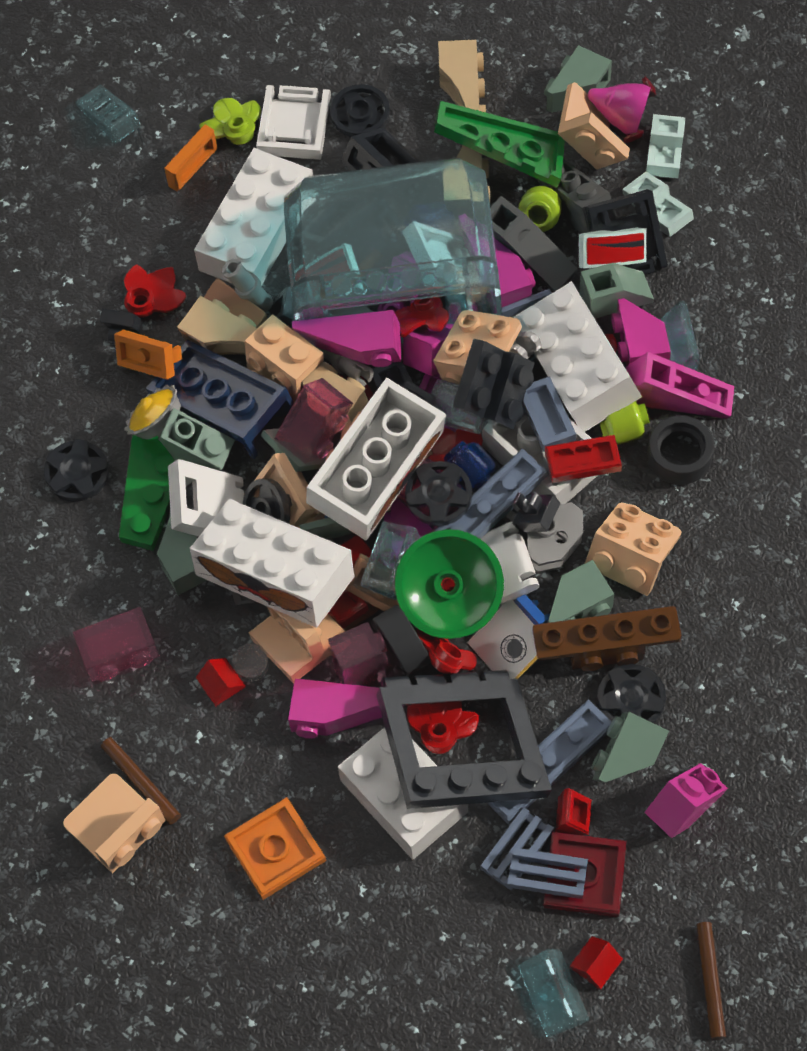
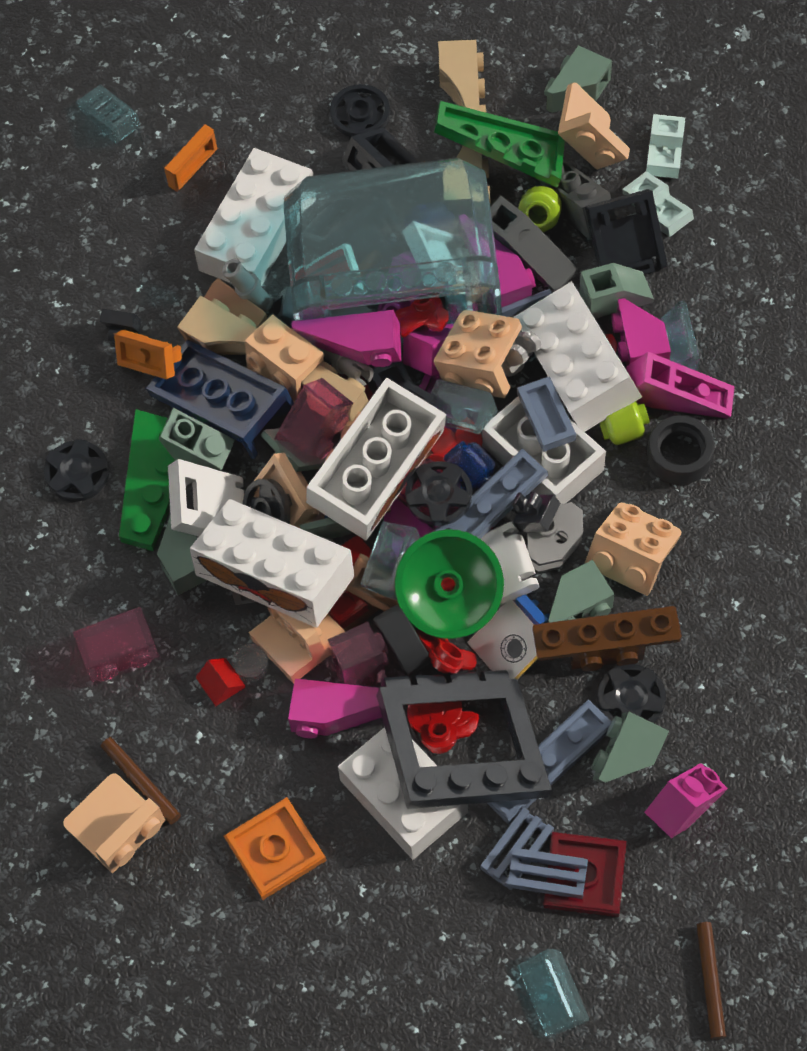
(152, 413): piece -> none
(154, 289): red plate -> none
(234, 120): lime plate -> none
(294, 118): white container -> none
(494, 385): black plate -> none
(573, 813): red slope -> none
(583, 459): red plate -> none
(596, 962): red slope -> none
(609, 247): slope -> none
(624, 105): dark pink hat -> none

